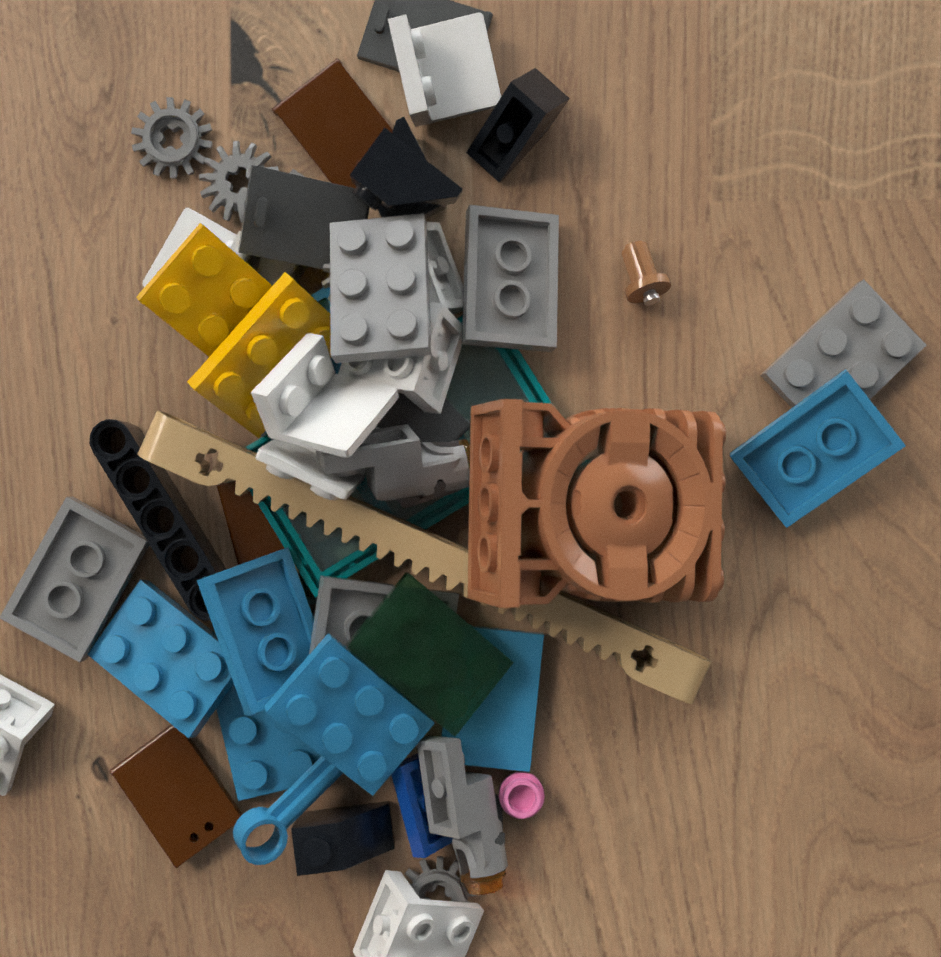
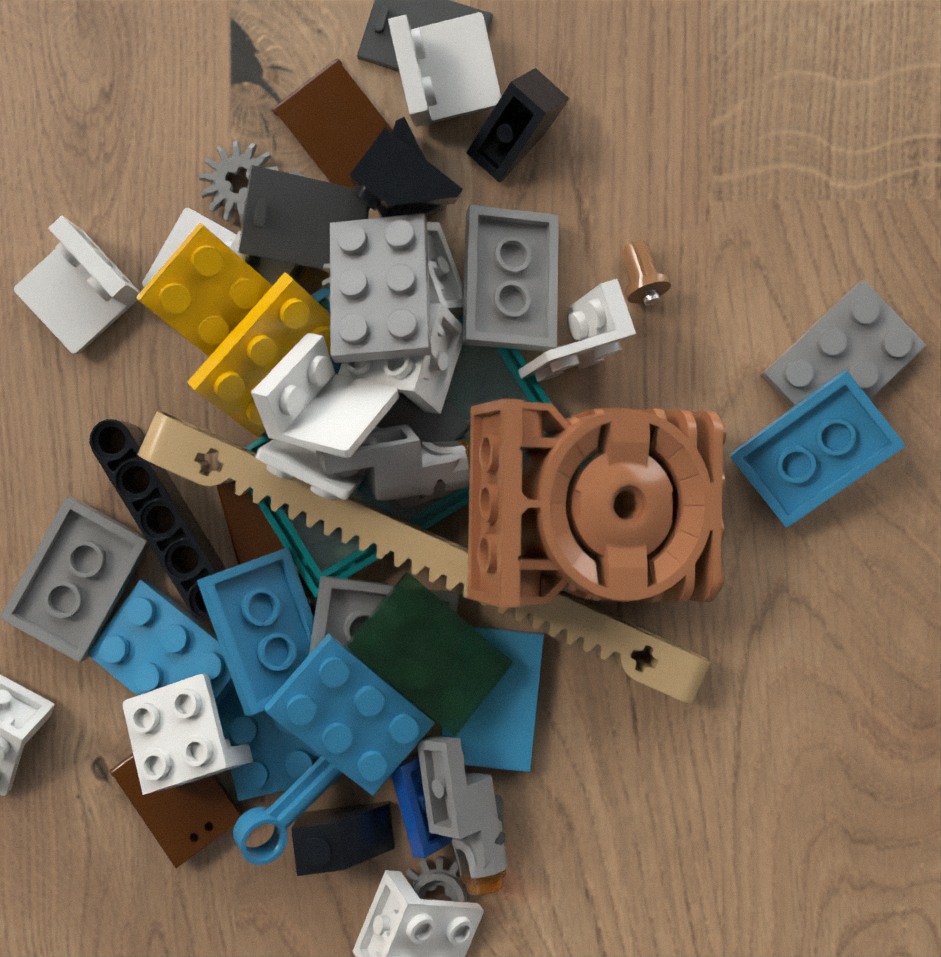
(76, 288): none -> white bracket
(174, 120): light grey gear -> none
(179, 735): none -> white bracket
(521, 795): bright pink plate -> none
(598, 323): none -> white bracket

